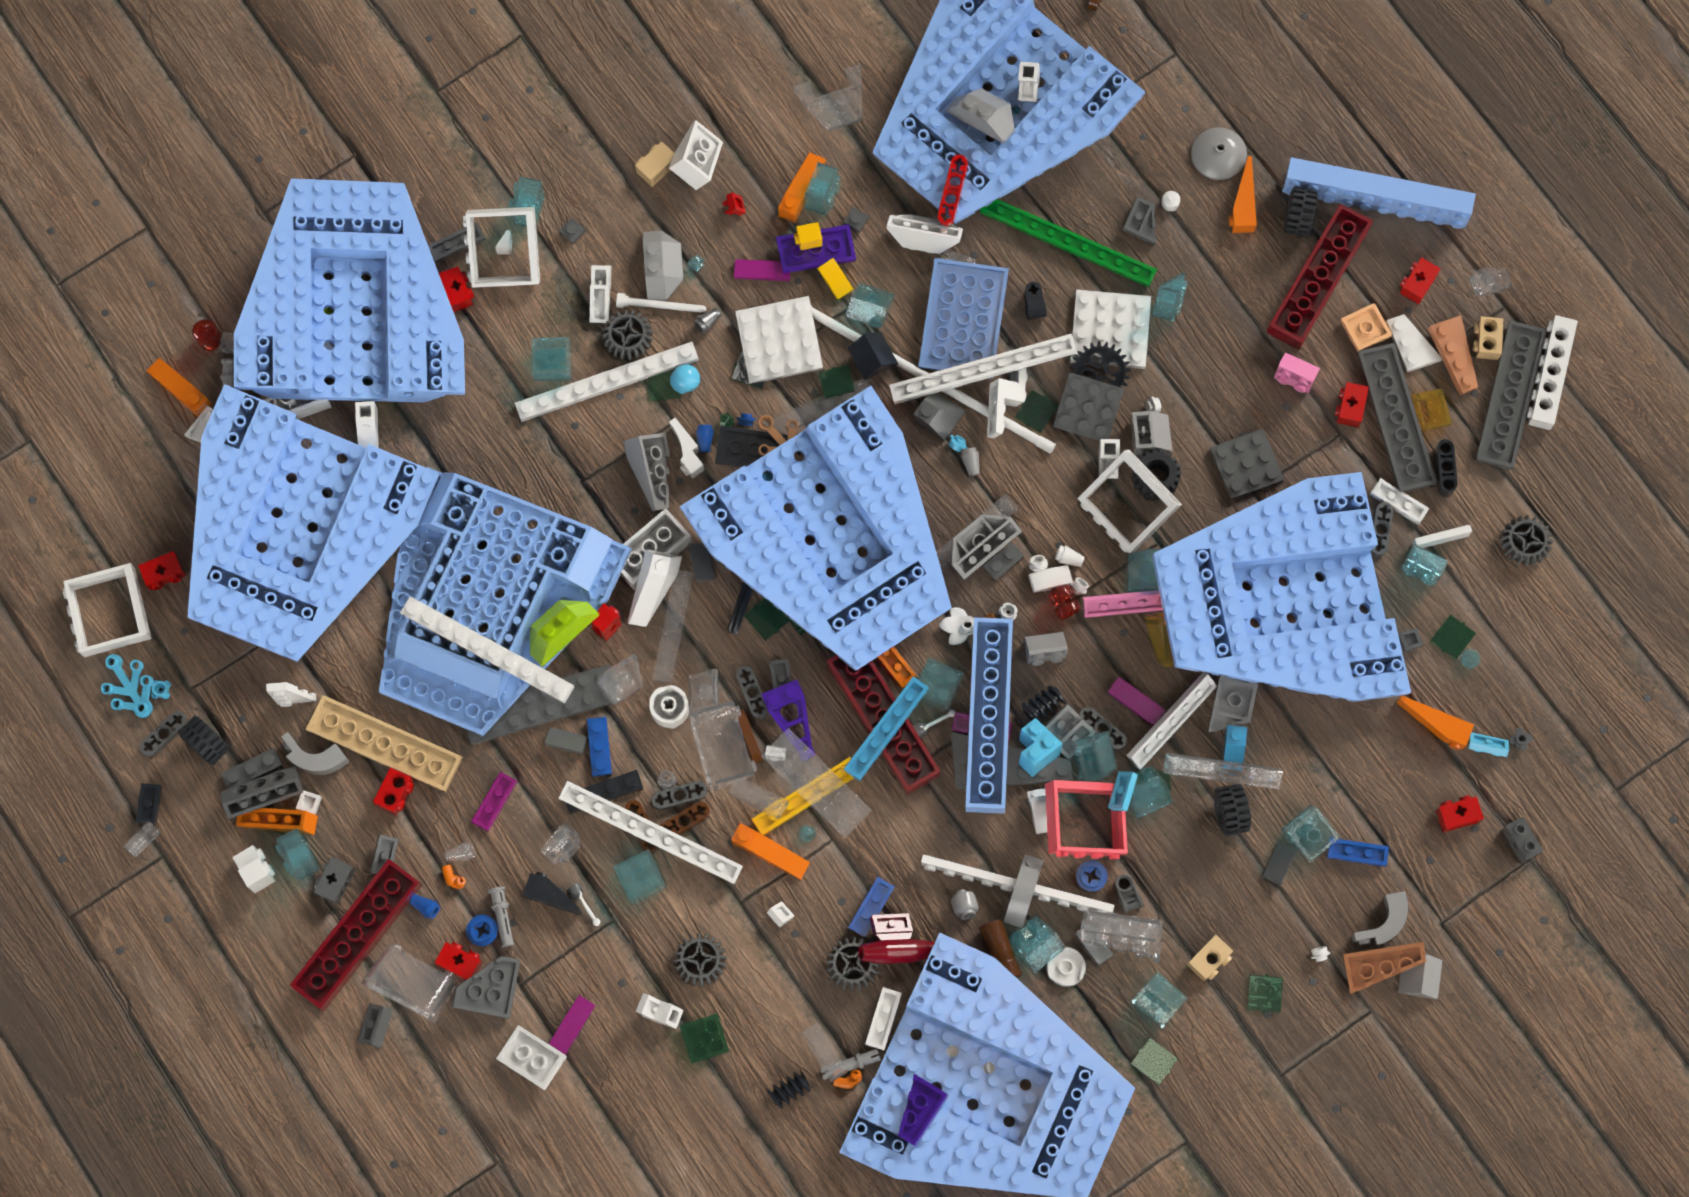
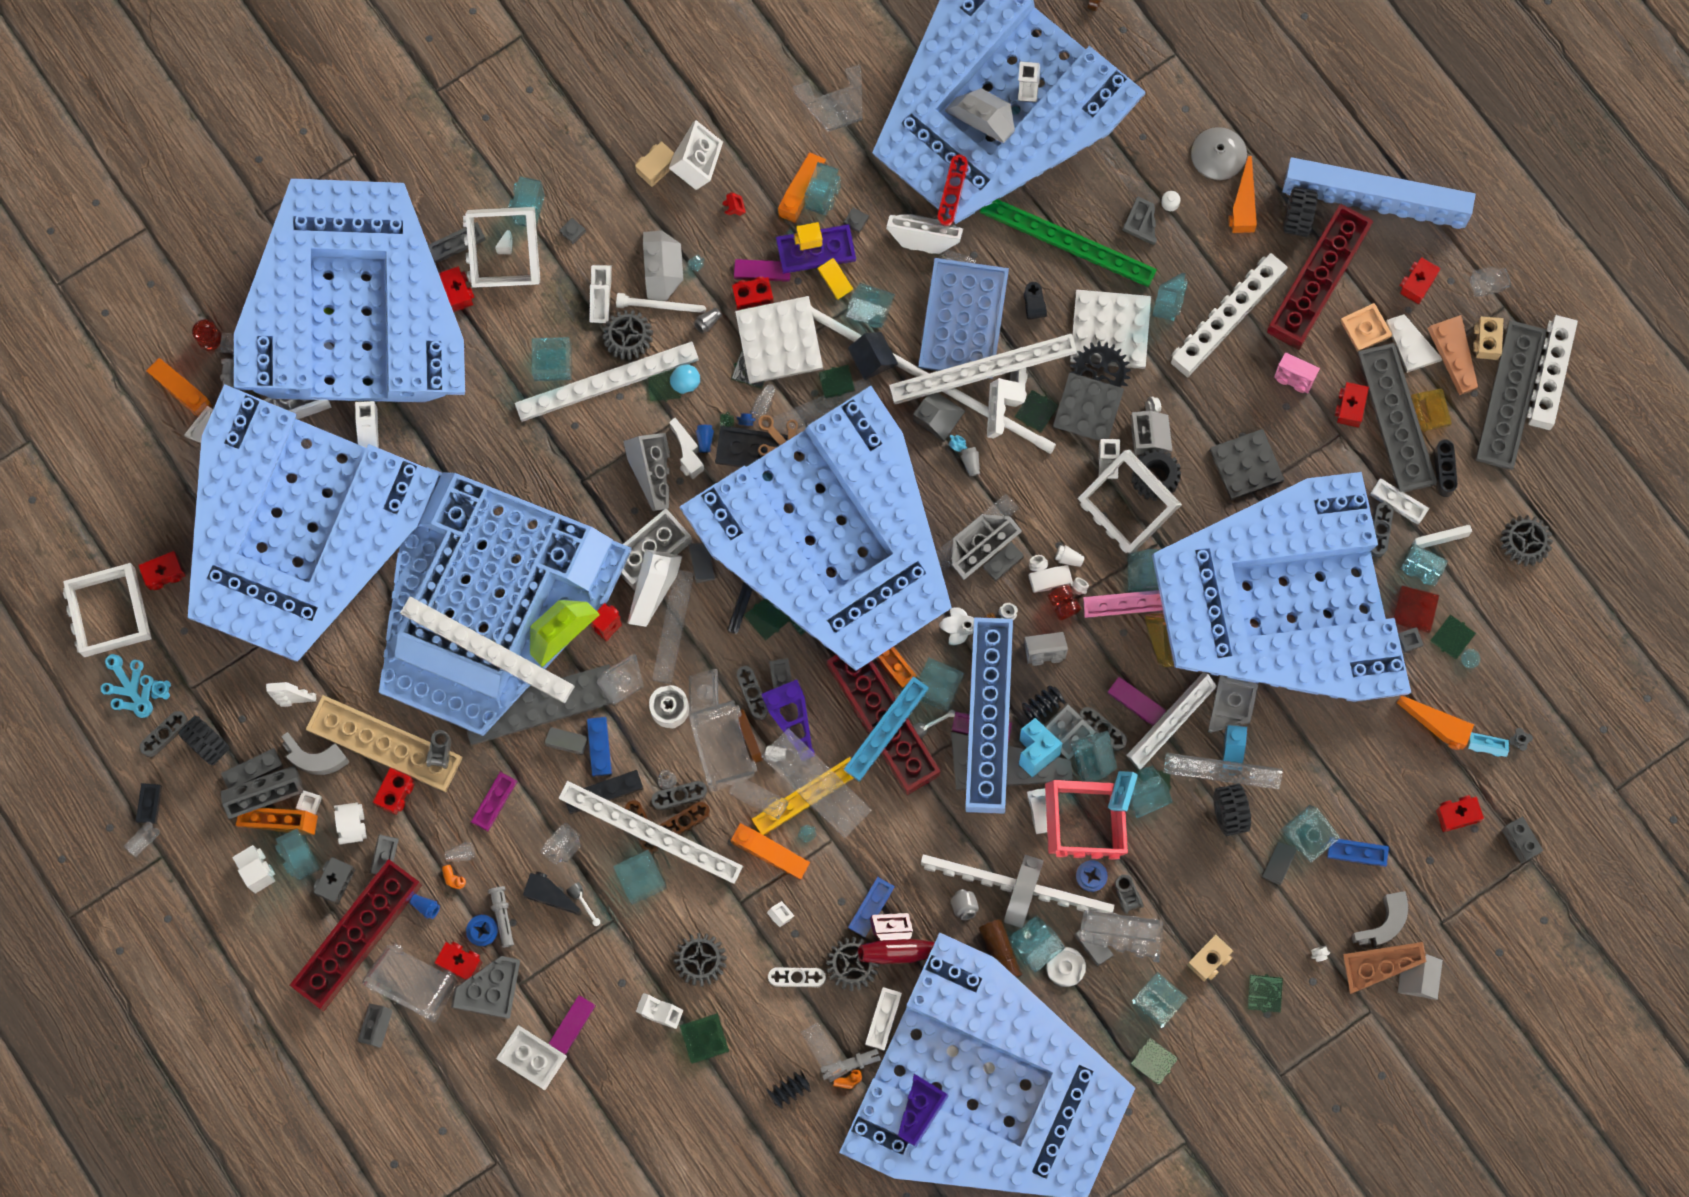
(349, 824): none -> white brick
(439, 751): none -> dark grey piece
(753, 298): none -> red brick
(763, 402): none -> clear hinge
(781, 983): none -> white beam
(1188, 364): none -> white brick
(1416, 608): none -> clear red plate

